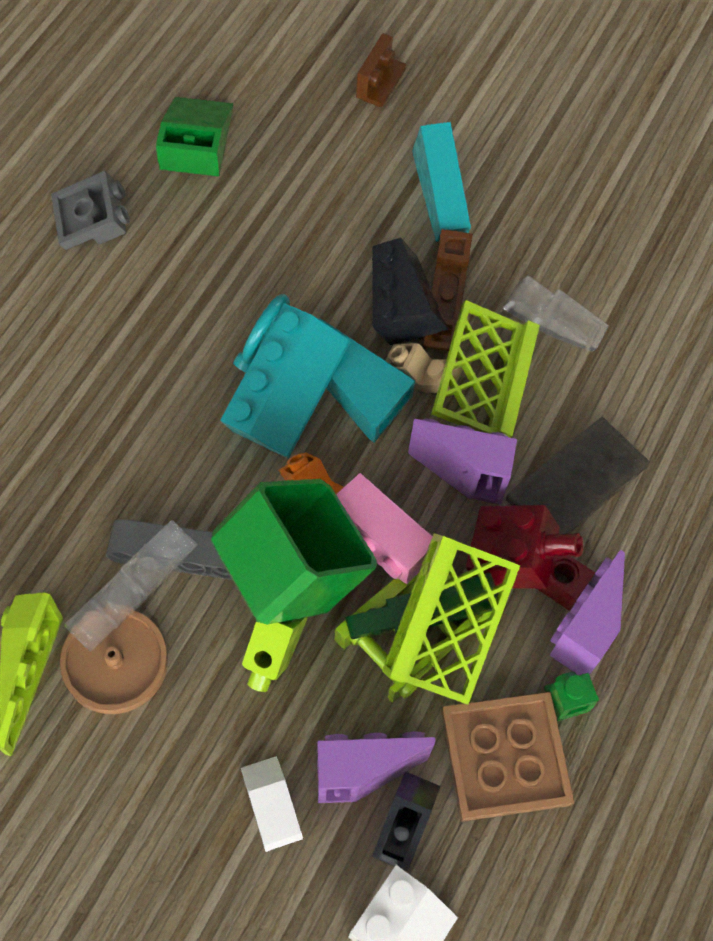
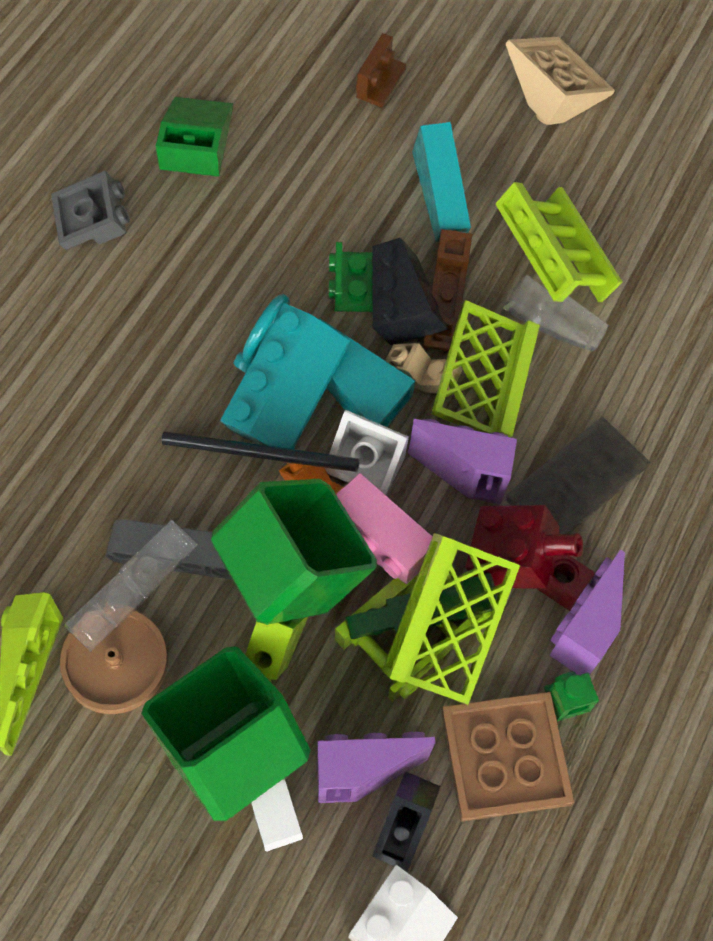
(227, 732): none -> green plate
(261, 451): none -> black piece
(352, 280): none -> green bracket
(376, 446): none -> white slope
(544, 250): none -> lime fence
(555, 79): none -> tan slope

